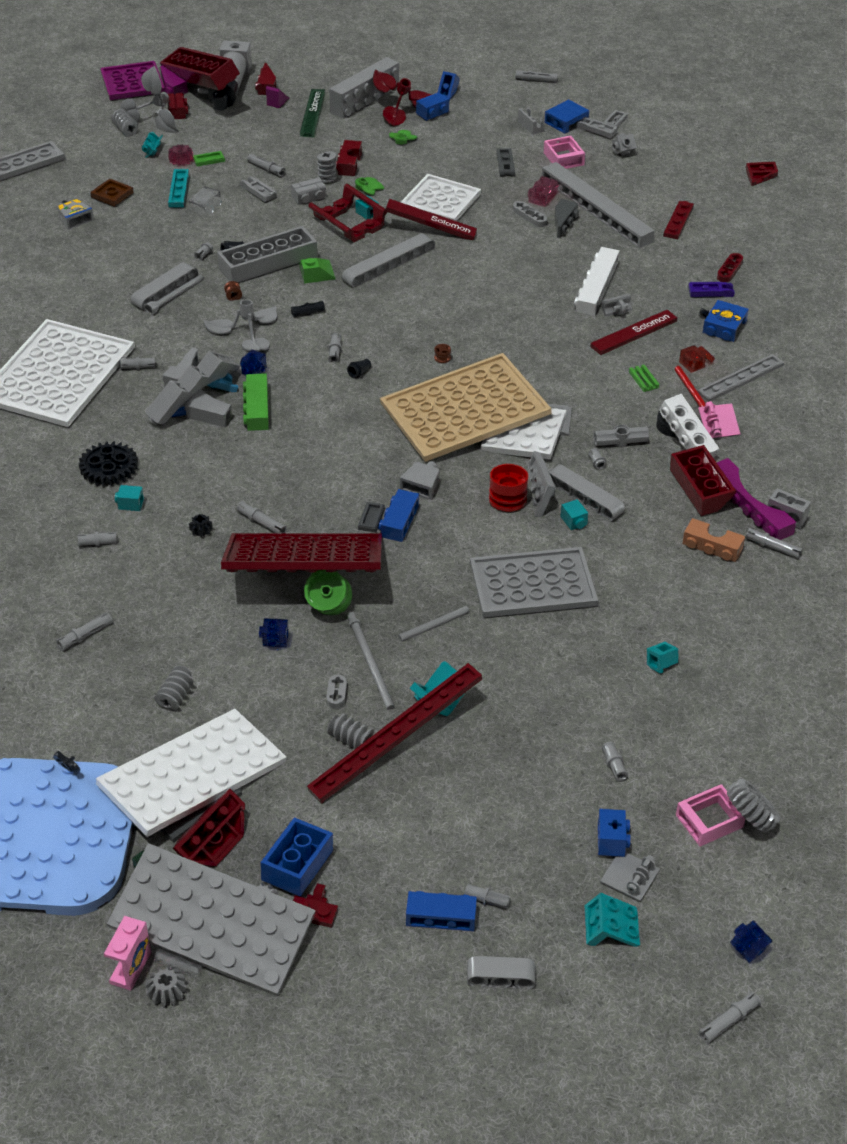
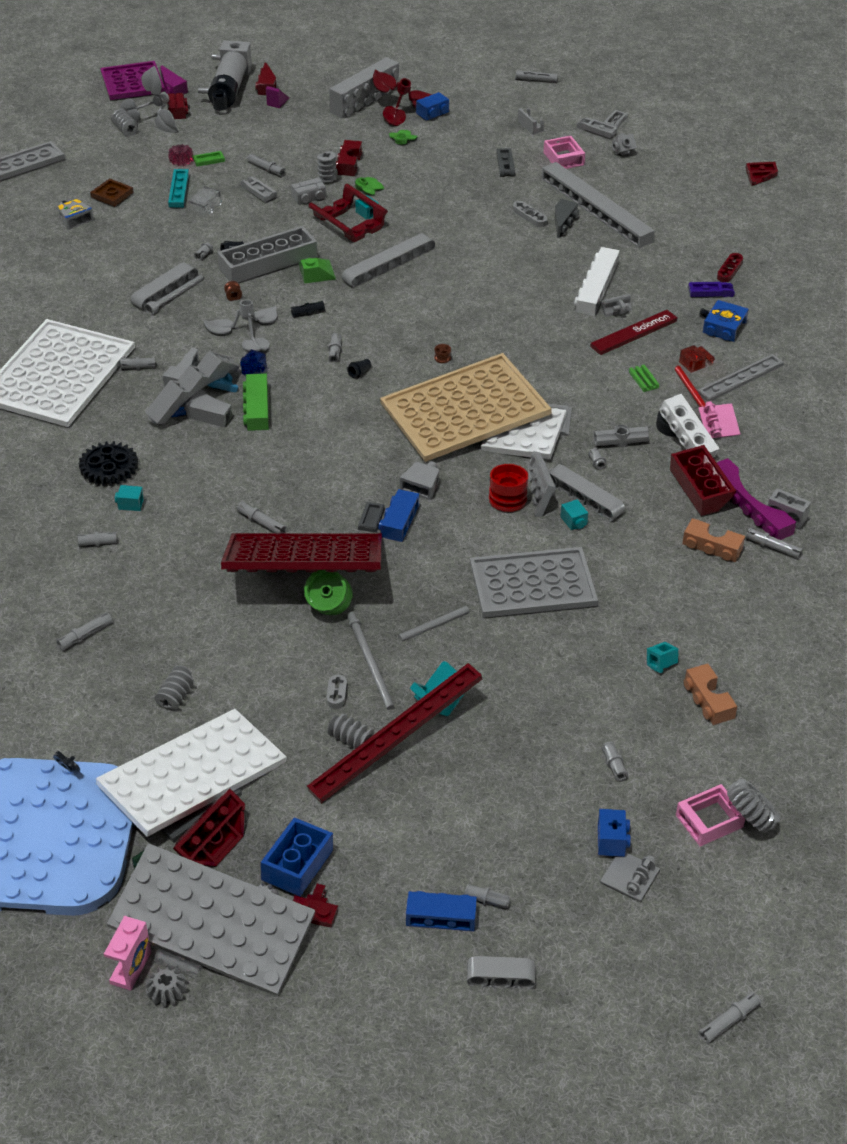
(151, 143): teal hinge -> none
(200, 525): black gear -> none
(201, 68): dark red brick -> none
(274, 632): clear blue brick -> none
(312, 113): clear green tile -> none
(430, 219): dark red tile -> none
(442, 196): white plate -> none
(448, 84): blue slope -> none
(543, 191): clear pink brick -> none
(564, 115): blue panel -> none
(611, 918): teal bracket -> none
(678, 219): dark red plate -> none
(715, 707): none -> nougat arch
(750, 940): clear blue brick -> none

